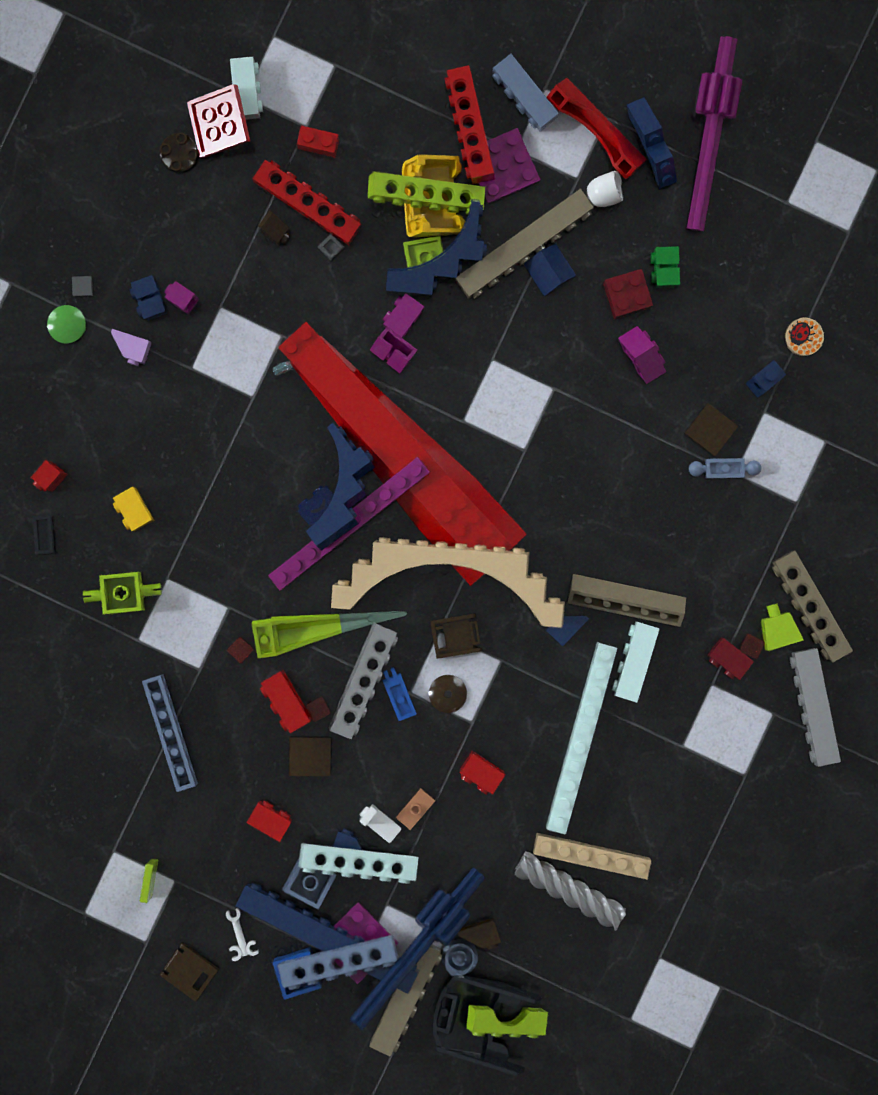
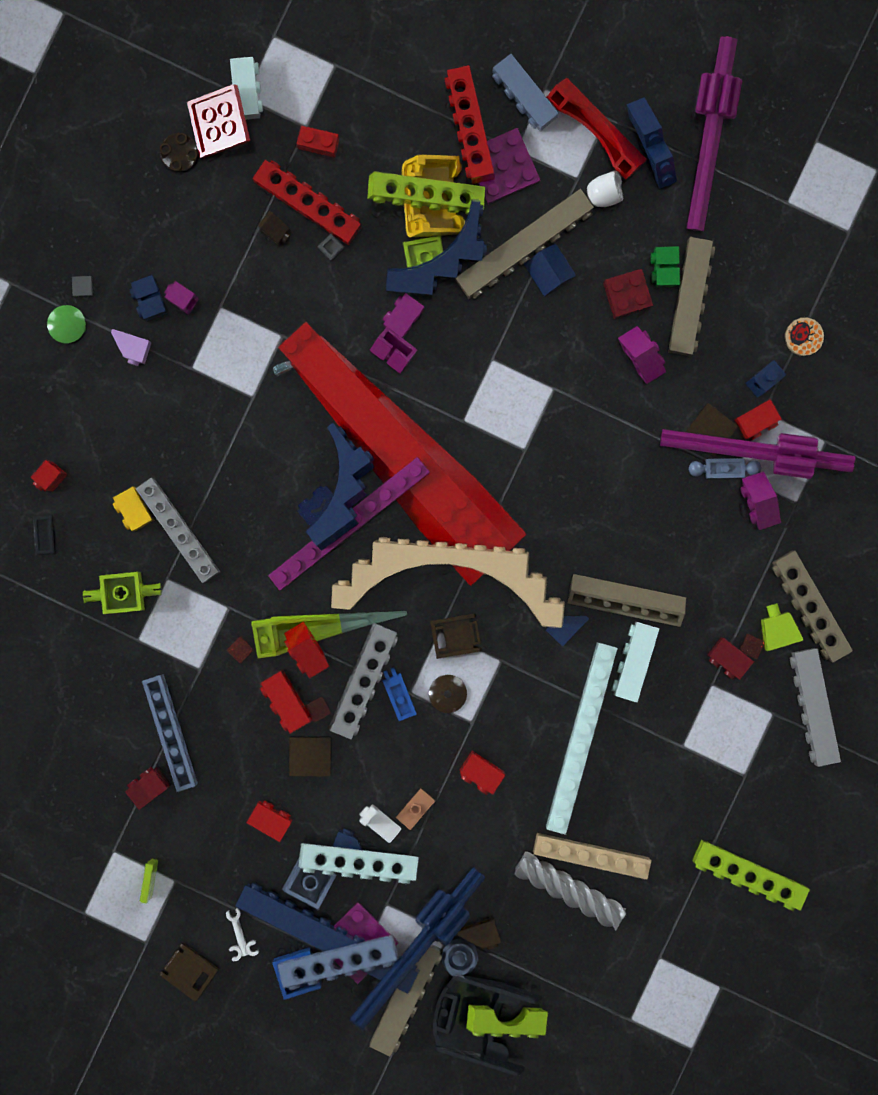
(147, 788): none -> dark red brick
(178, 530): none -> light grey brick
(305, 650): none -> red brick
(690, 296): none -> dark tan brick
(758, 419): none -> red brick
(761, 500): none -> magenta brick
(790, 456): none -> magenta axle
(797, 891): none -> lime brick

